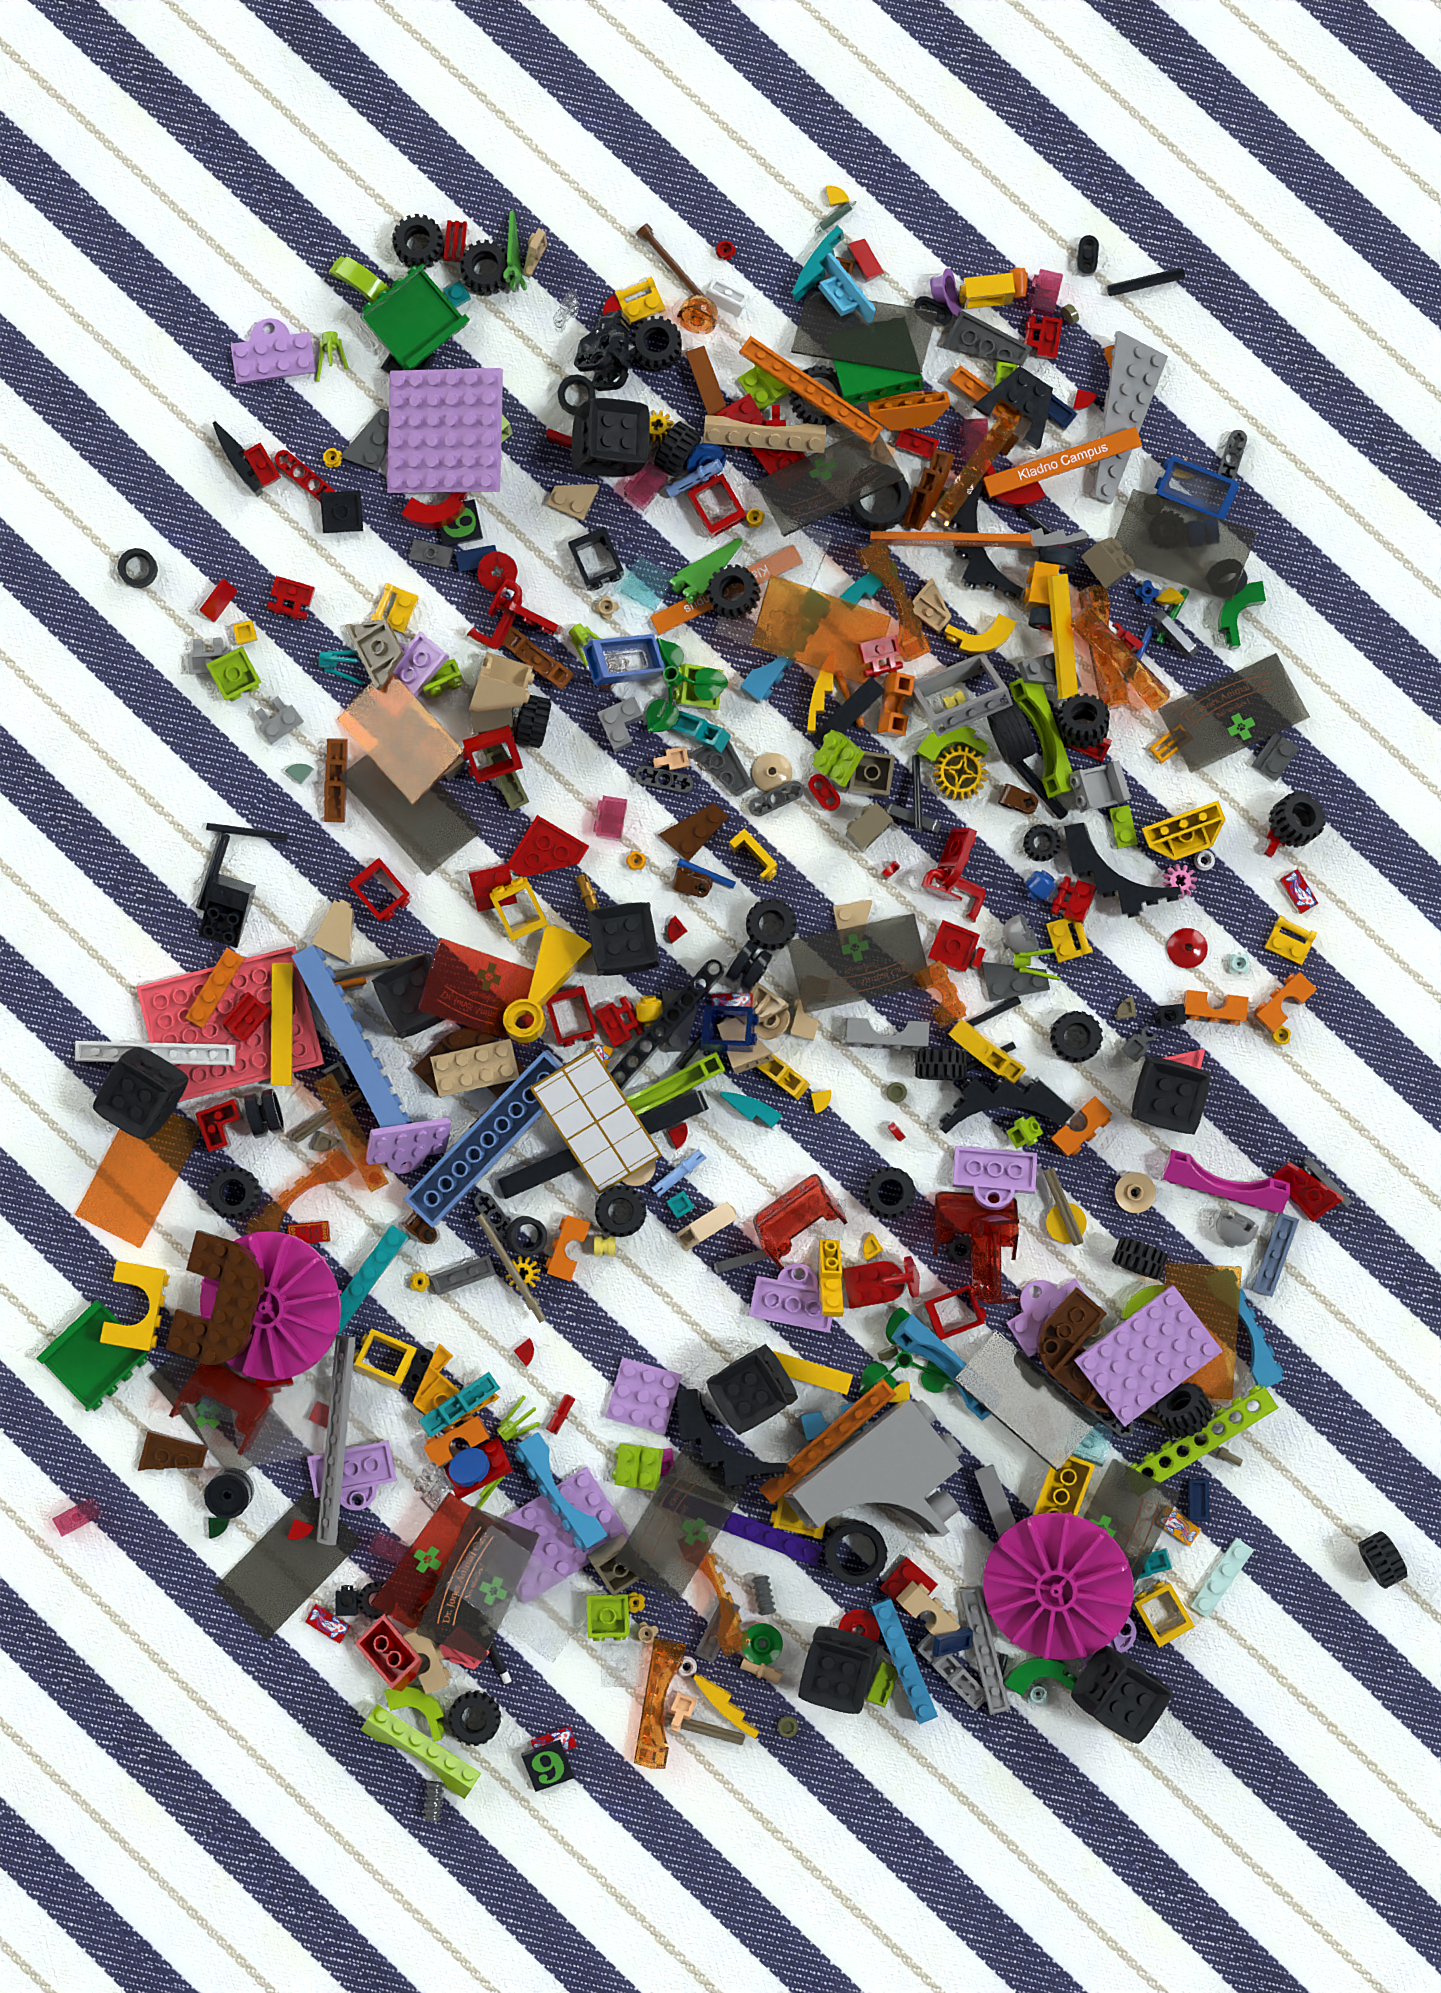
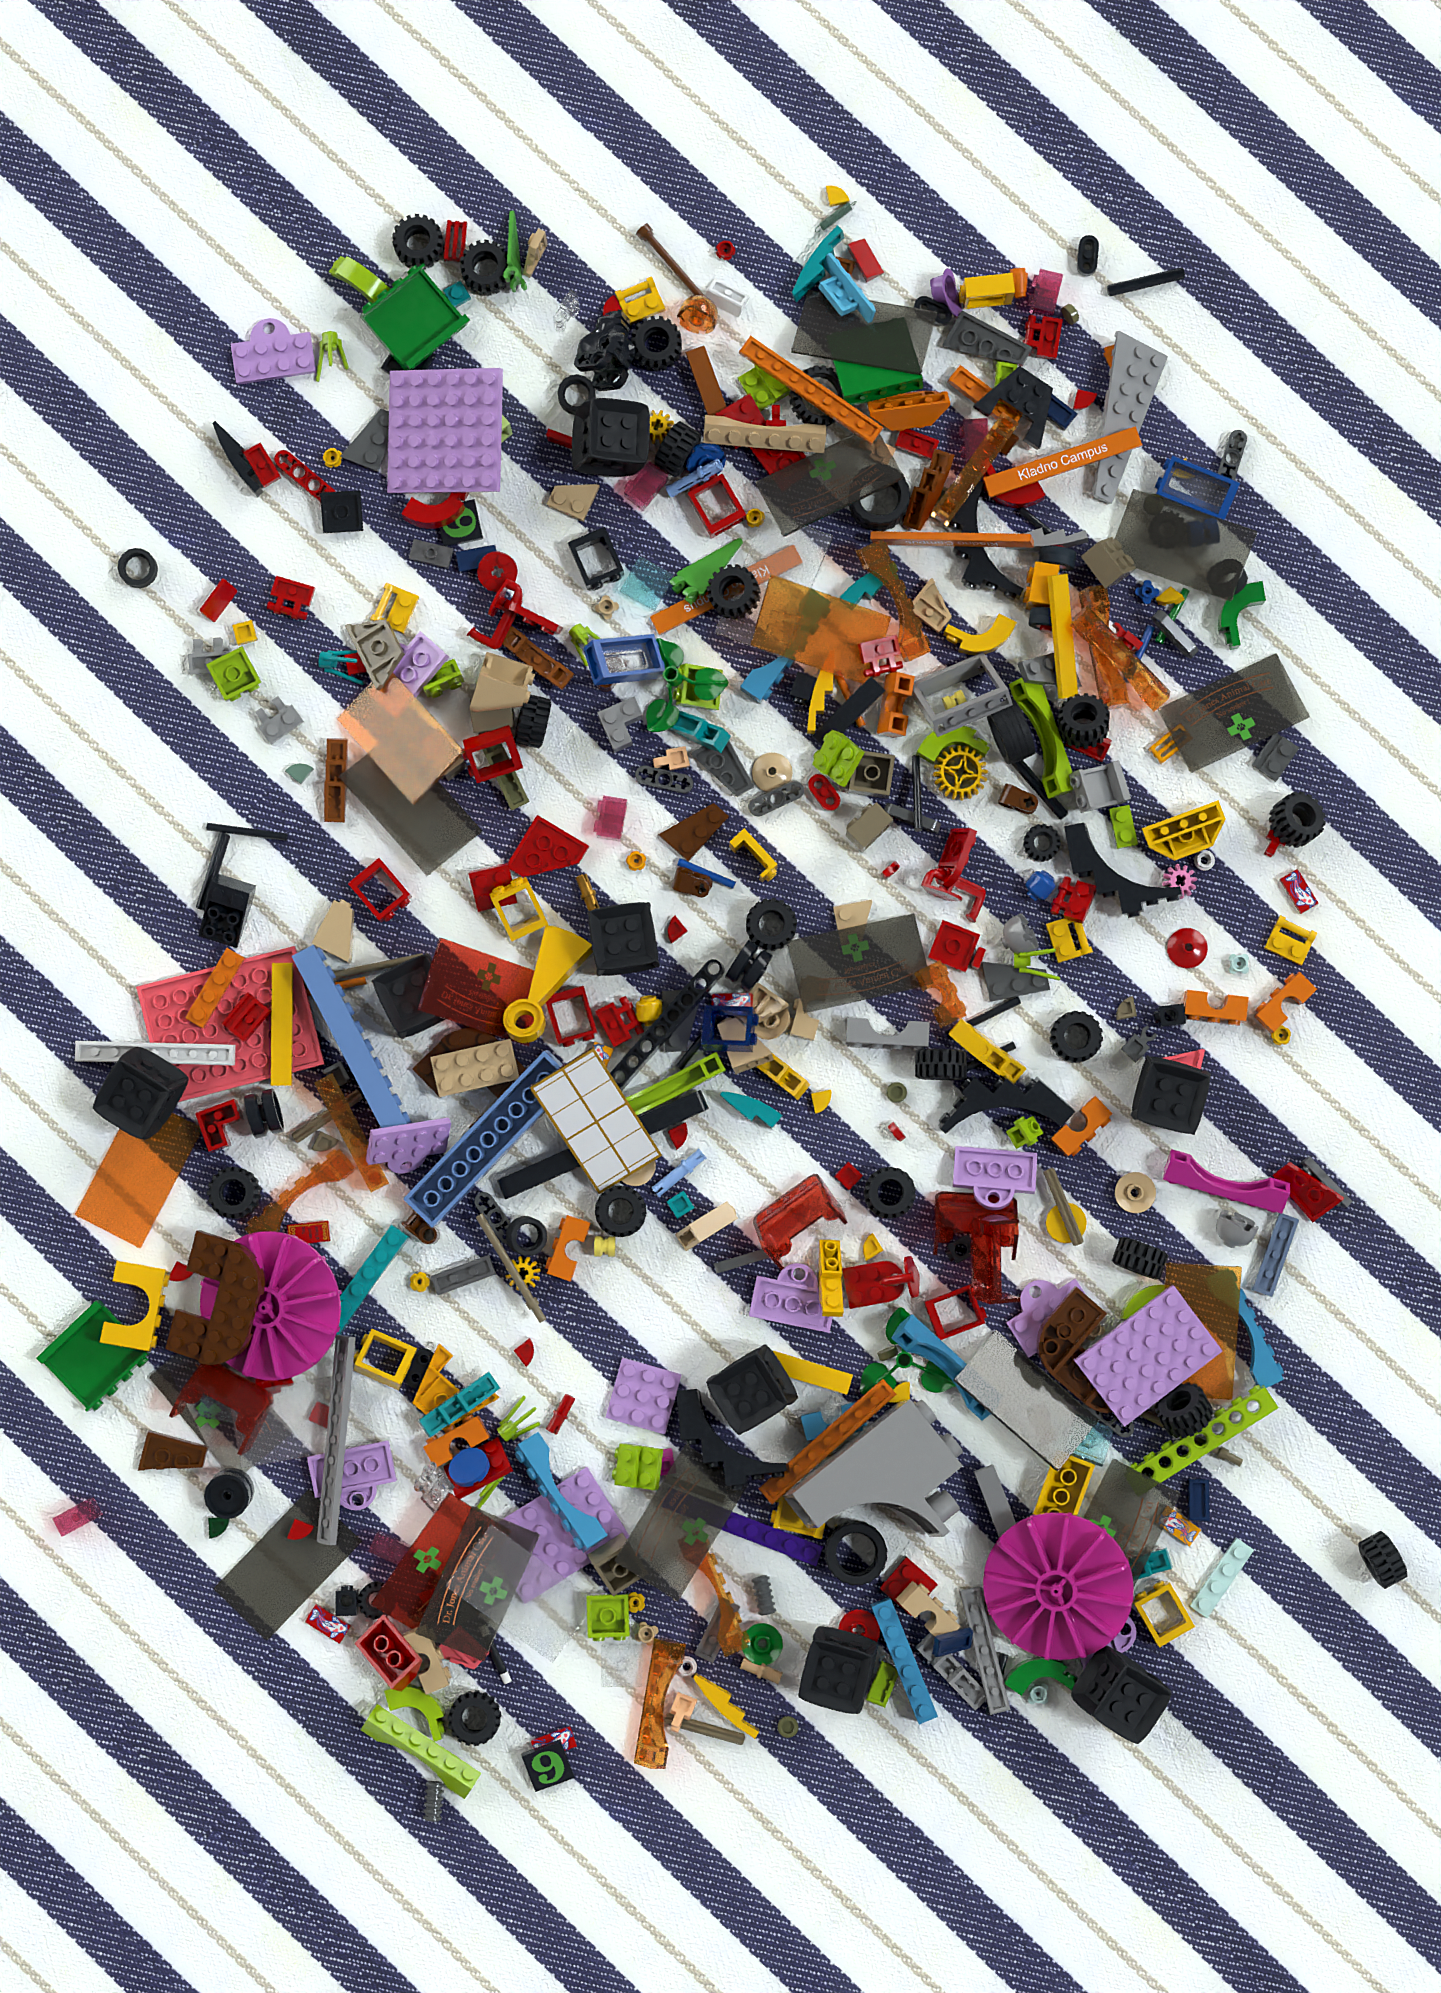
(179, 1272): none -> red tile
(355, 668): none -> red tile
(802, 688): none -> black brick
(848, 1176): none -> red tile

